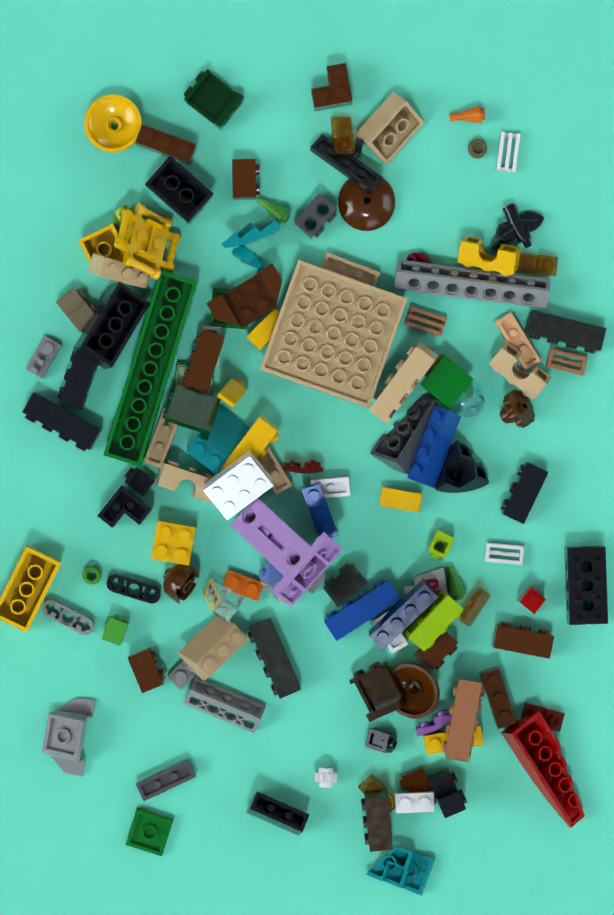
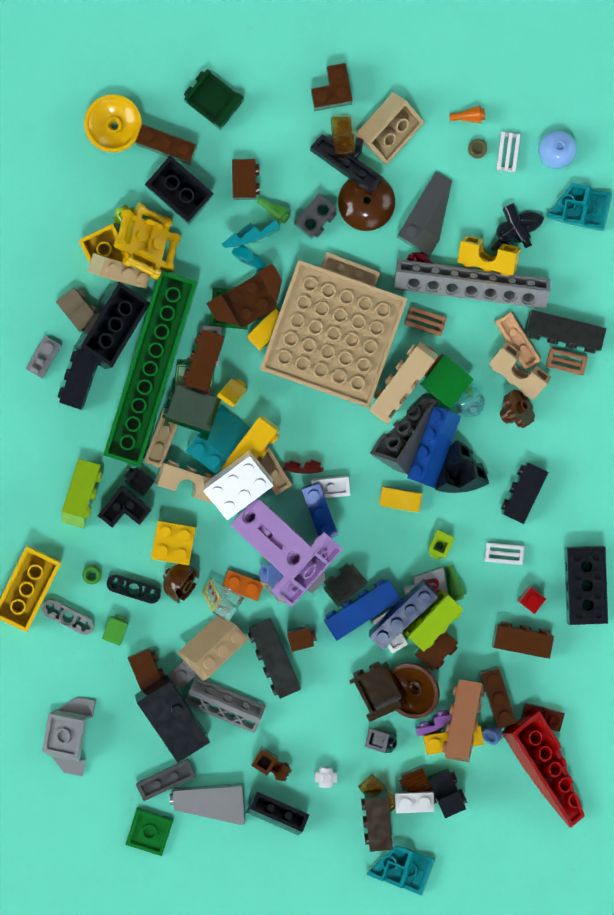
(62, 421): black brick -> none
(81, 493): none -> lime wedge
(172, 718): none -> black brick
(213, 802): none -> light grey slope
(268, 762): none -> reddish brown brick
(301, 637): none -> reddish brown brick
(426, 220): none -> dark grey wedge
(474, 607): clear orange slope -> none
(492, 734): none -> medium blue tile
(537, 264): clear orange slope -> none
(557, 149): none -> light blue cylinder
(582, 207): none -> teal slope

